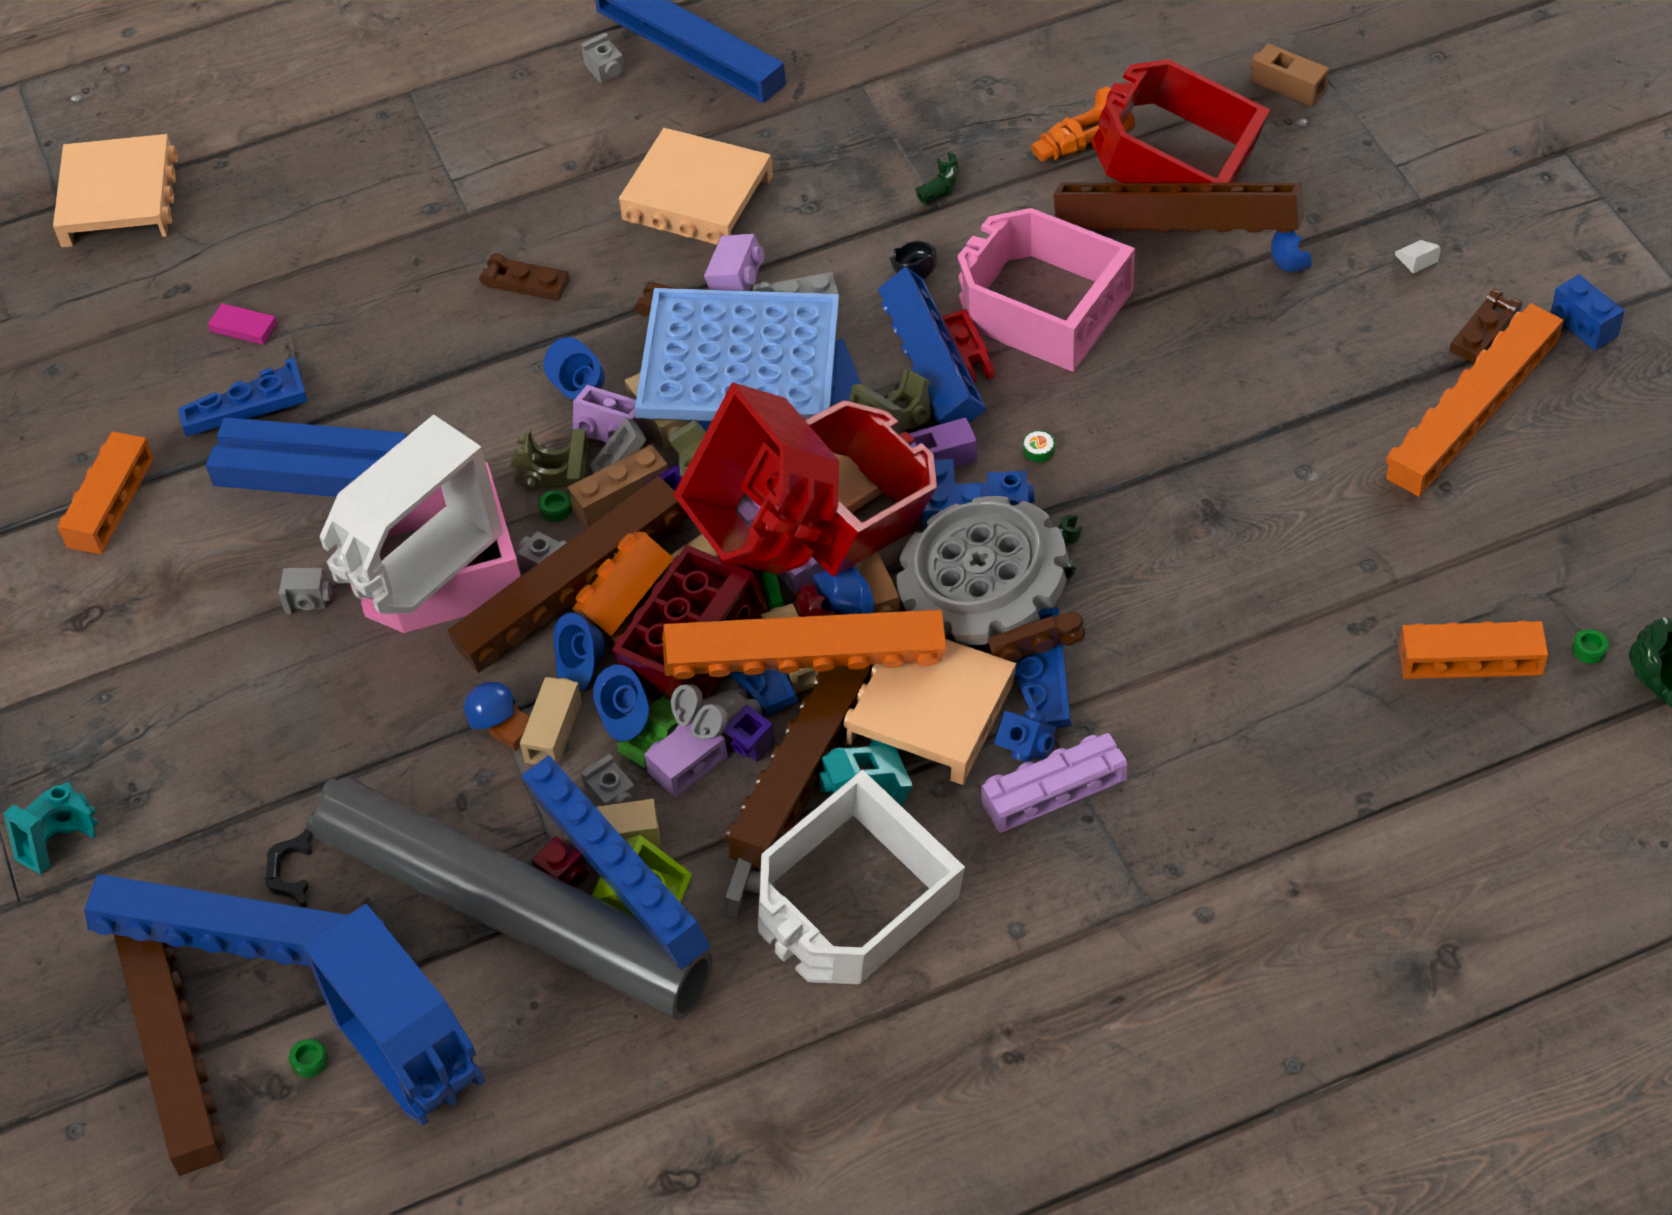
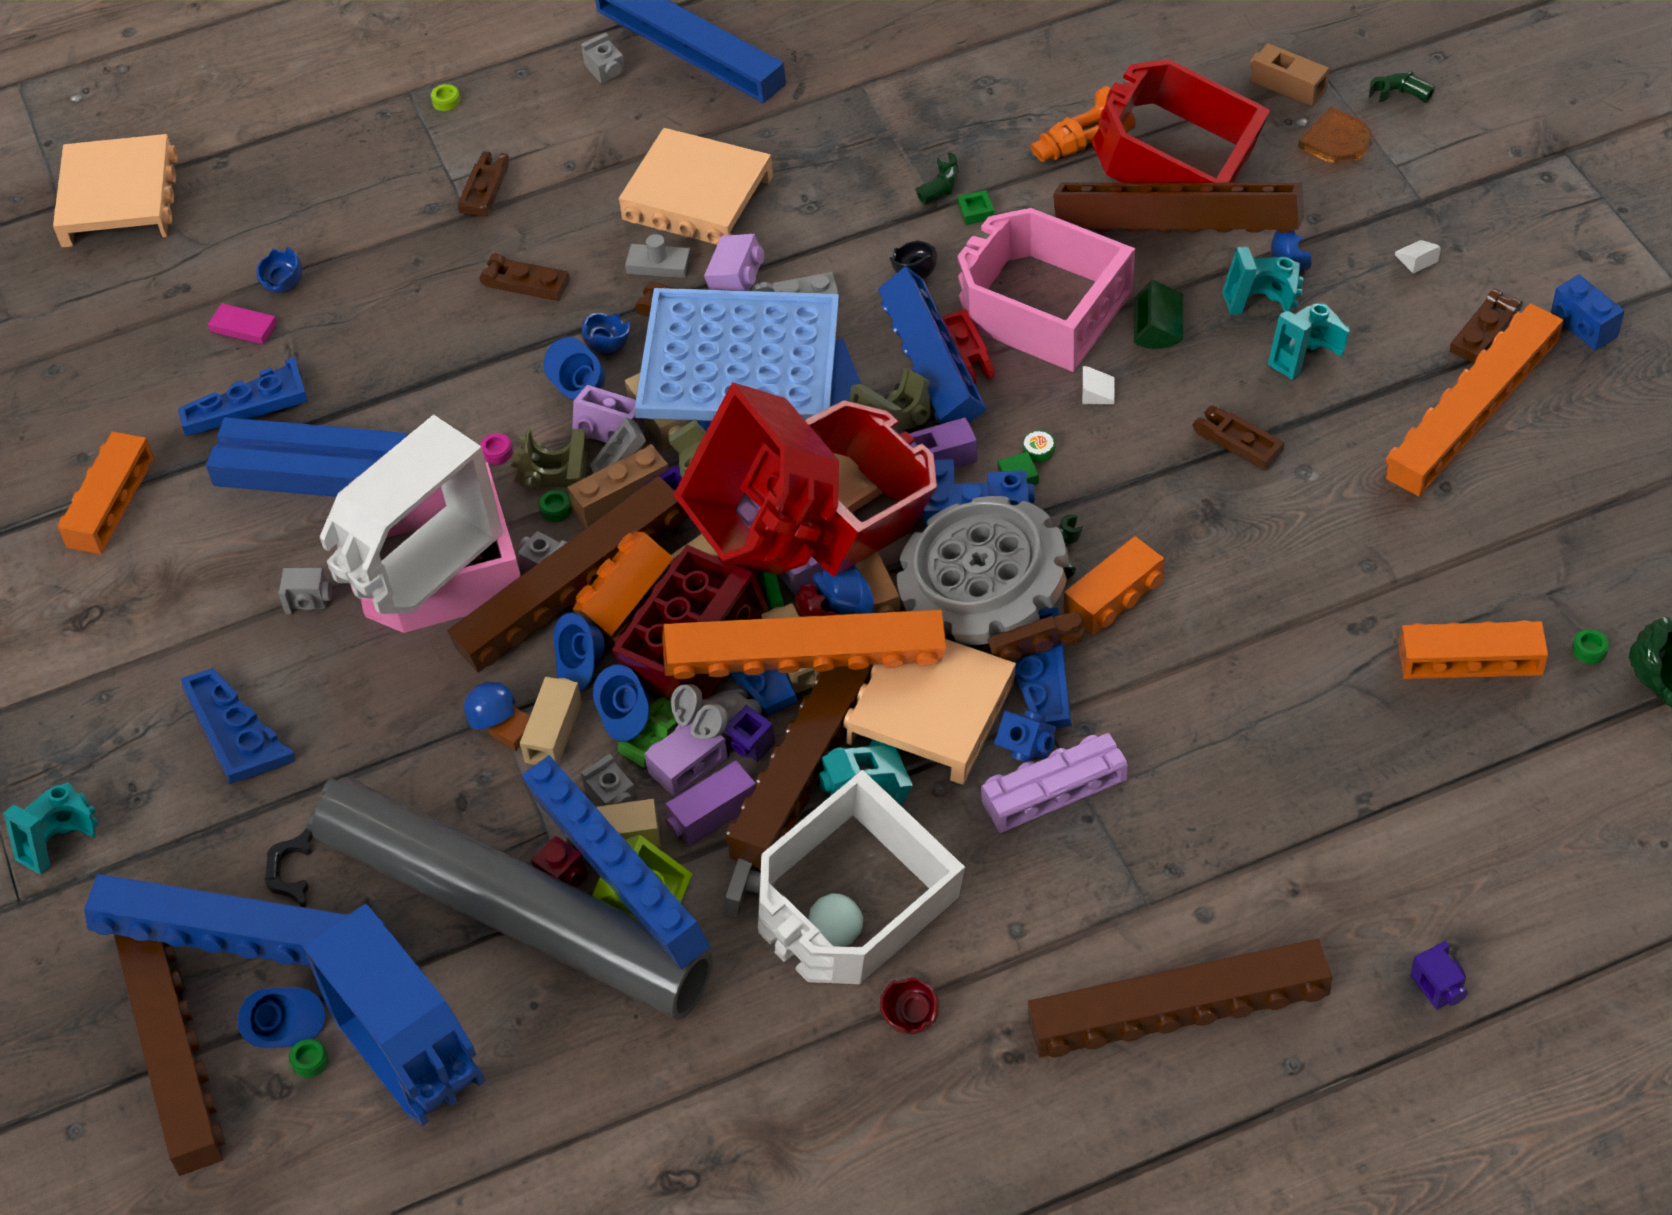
(232, 729): none -> blue wing
(279, 271): none -> blue hair
(280, 1017): none -> blue piece
(445, 97): none -> lime tile
(483, 185): none -> reddish brown hinge
(496, 448): none -> dark pink tile
(605, 332): none -> blue hair
(657, 259): none -> light grey tile
(709, 803): none -> medium lavender brick
(837, 919): none -> light aqua hair
(909, 1005): none -> dark red hair
(975, 207): none -> green tile
(1020, 462): none -> green tile
(1097, 387): none -> white slope
(1115, 585): none -> orange brick
(1158, 316): none -> dark green brick
(1179, 998): none -> reddish brown brick
(1239, 436): none -> reddish brown hinge
(1270, 276): none -> teal tile
(1311, 329): none -> teal tile
(1336, 137): none -> clear orange tile
(1405, 83): none -> dark green piece
(1439, 976): none -> dark purple brick

